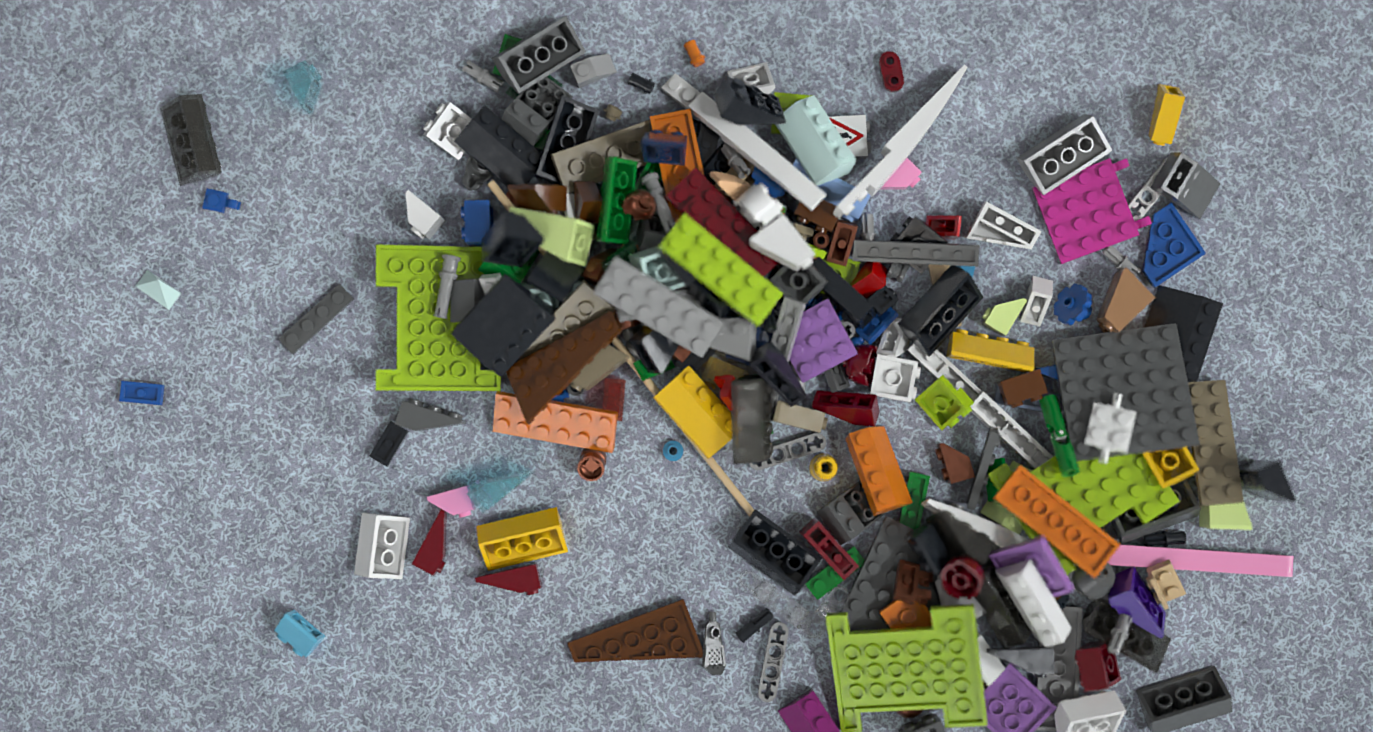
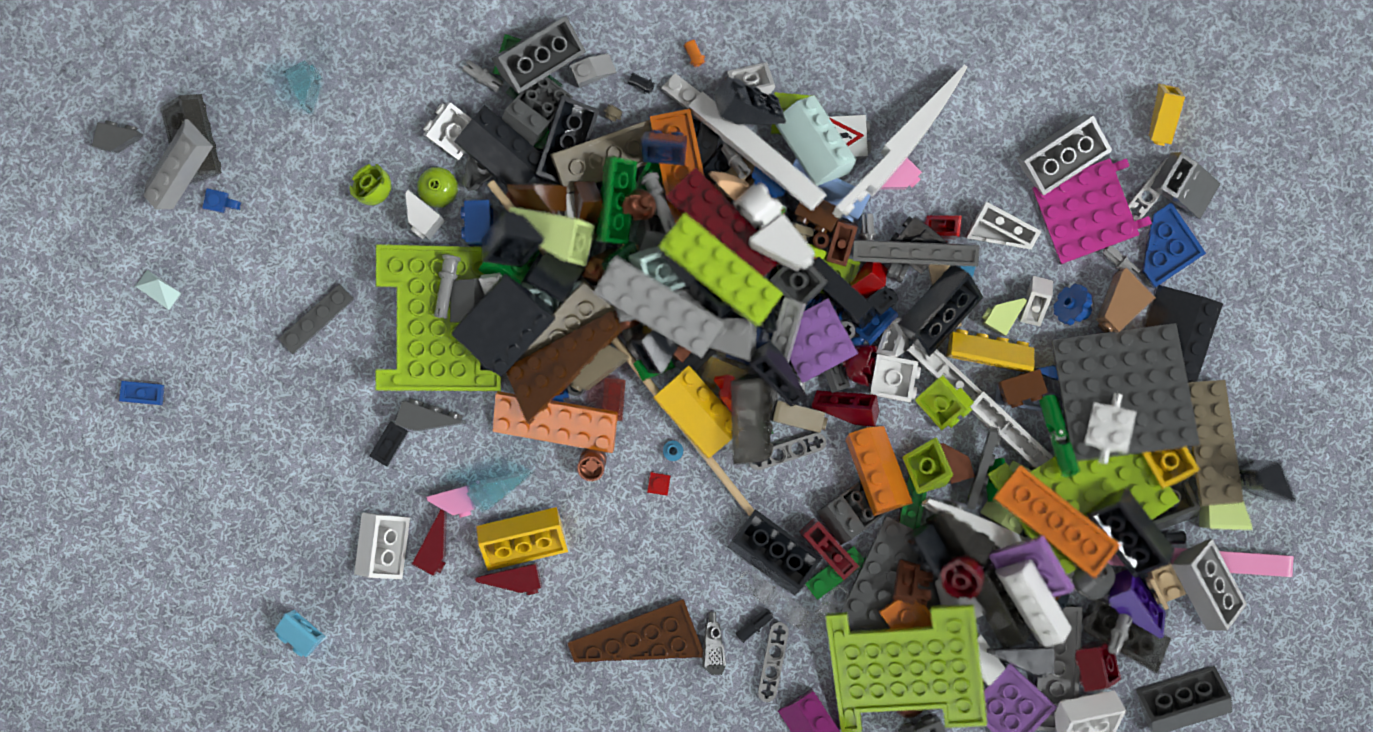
(114, 138): none -> dark grey slope
(177, 167): none -> light grey slope
(371, 185): none -> lime cylinder
(445, 191): none -> lime cylinder
(658, 484): none -> red plate
(815, 467): yellow plant -> none
(891, 71): dark red plate -> none
(928, 467): none -> lime slope
(1141, 541): none -> black slope
(1209, 585): none -> light grey slope

